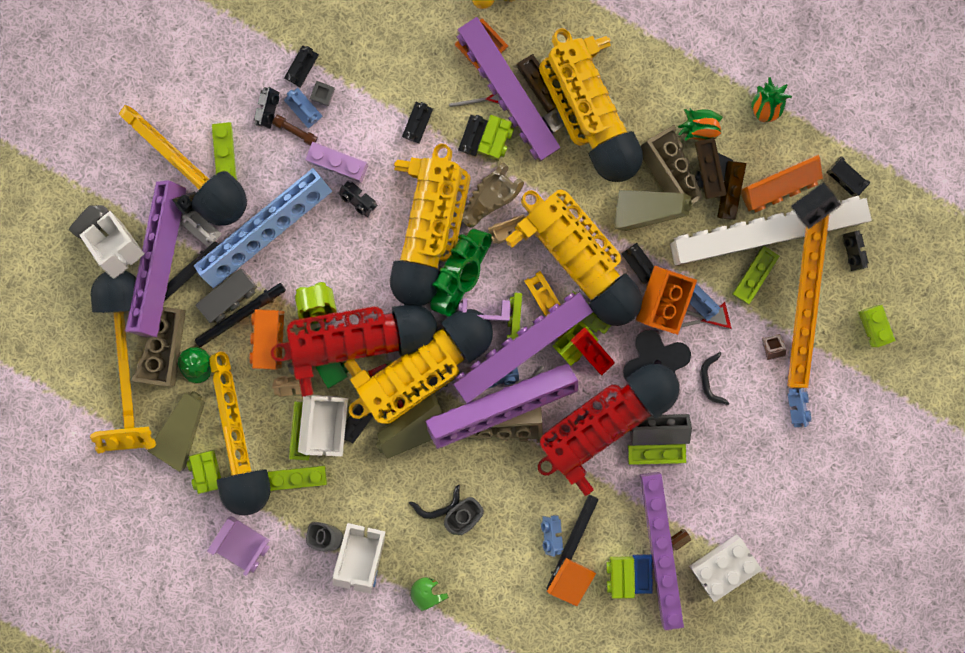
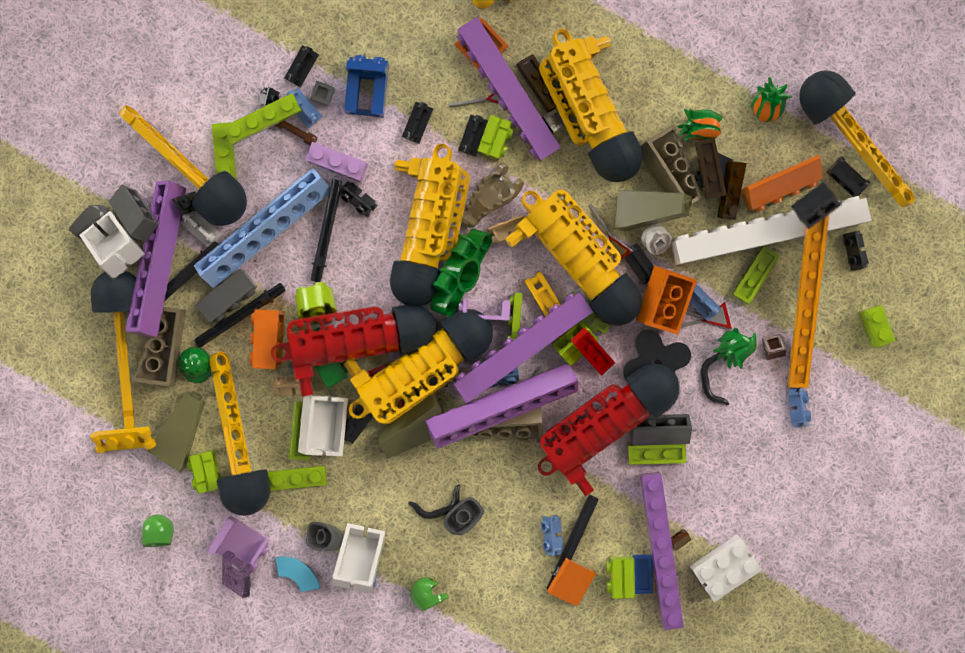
(133, 213): none -> dark grey brick
(157, 531): none -> bright green helmet
(232, 578): none -> clear purple plate
(262, 119): none -> lime plate
(297, 571): none -> medium azure tile
(326, 231): none -> black axle
(369, 69): none -> blue brick
(620, 247): none -> light grey piece
(656, 239): none -> white wheel
(736, 347): none -> green hair
(825, 96): none -> piece

